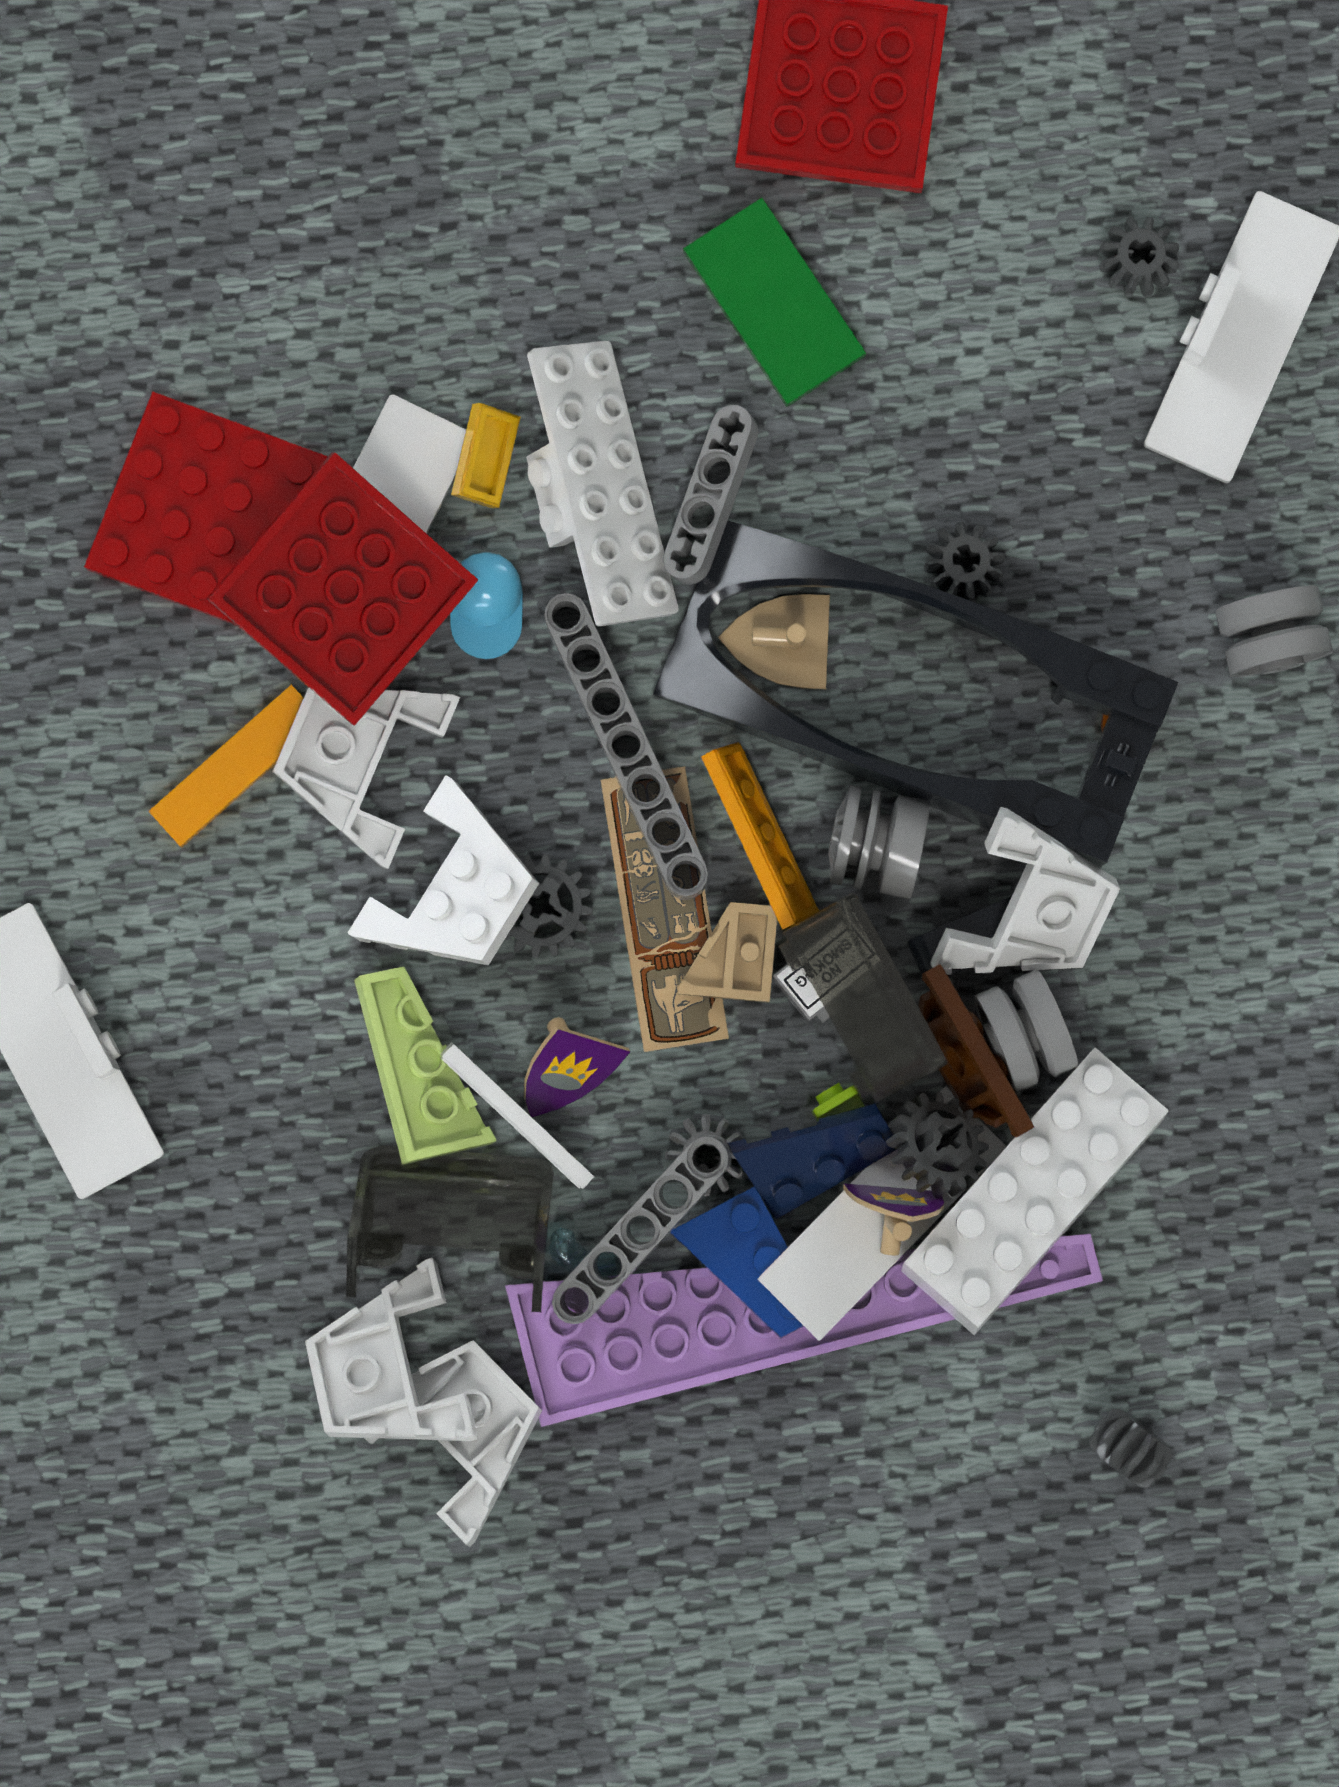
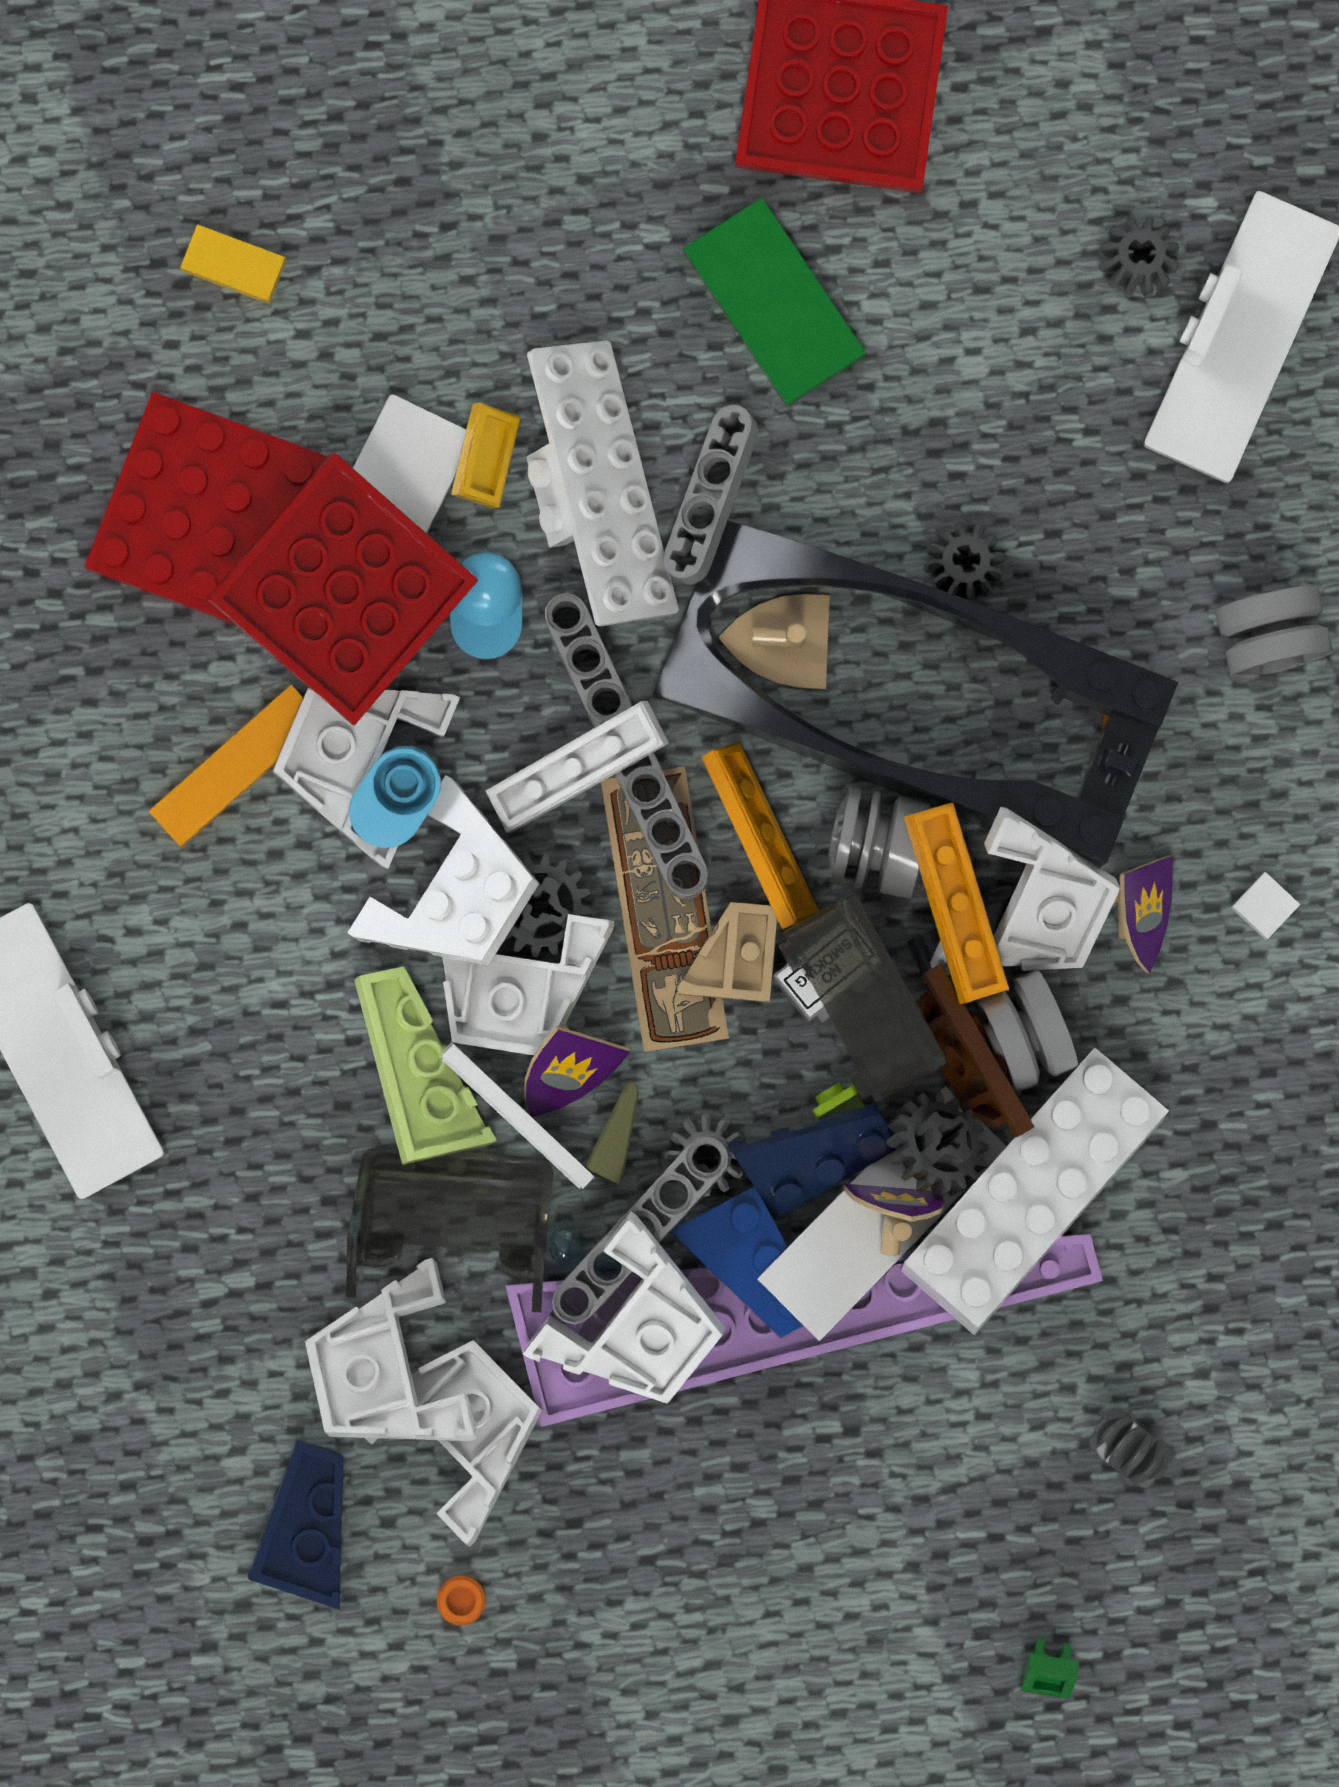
(233, 264): none -> yellow tile
(304, 1528): none -> dark blue wing
(395, 796): none -> medium azure cap
(461, 1600): none -> orange tile
(522, 1000): none -> white wing
(577, 766): none -> white tile
(612, 1146): none -> olive slope
(653, 1335): none -> white wing
(956, 903): none -> light orange tile
(1050, 1674): none -> green tile
(1145, 908): none -> dark purple shield
(1265, 905): none -> white tile

